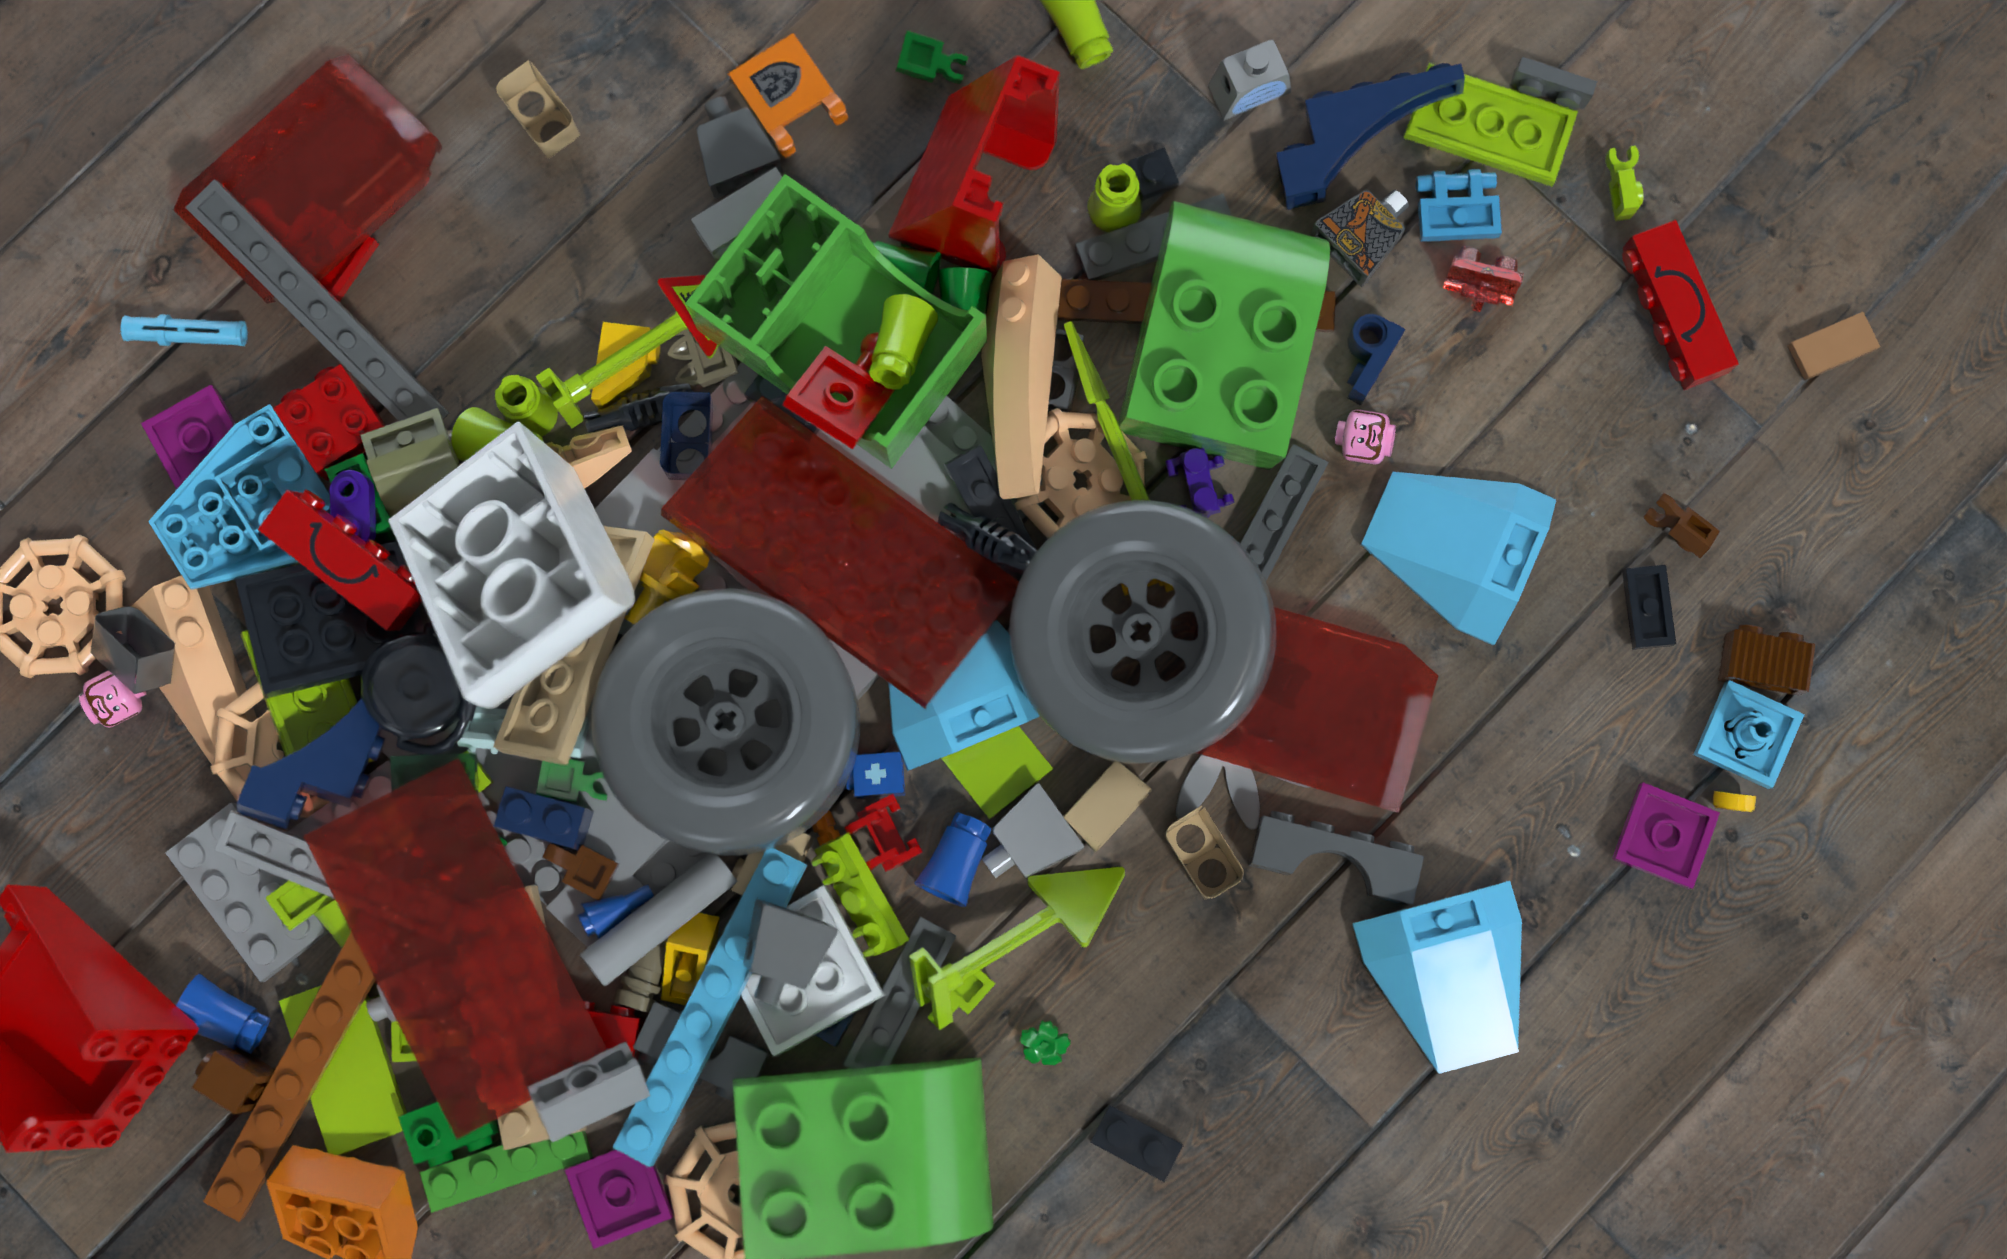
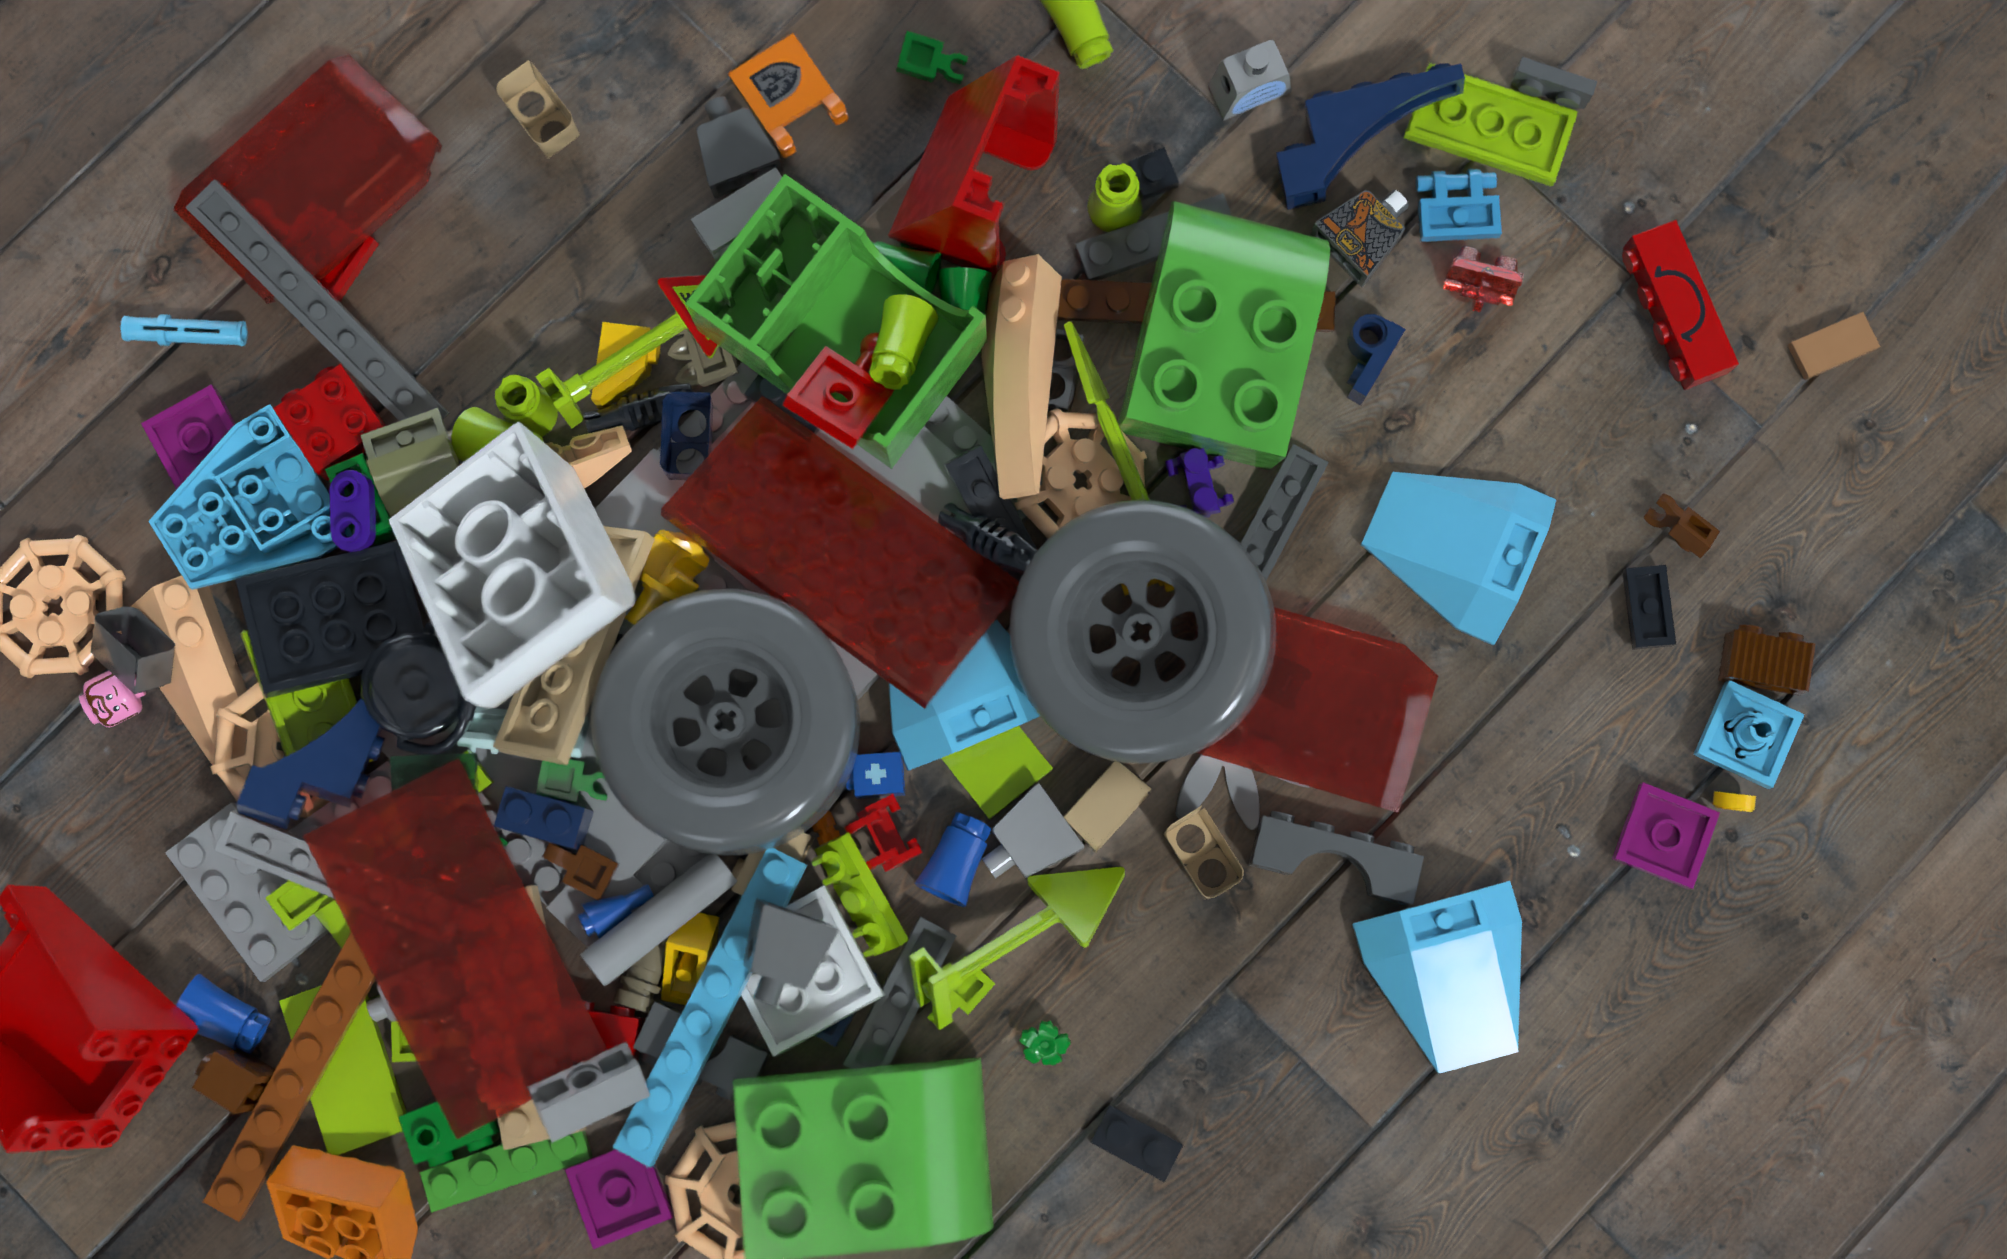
(343, 559): red brick -> none
(1366, 436): bright pink head -> none
(1624, 190): lime plate -> none

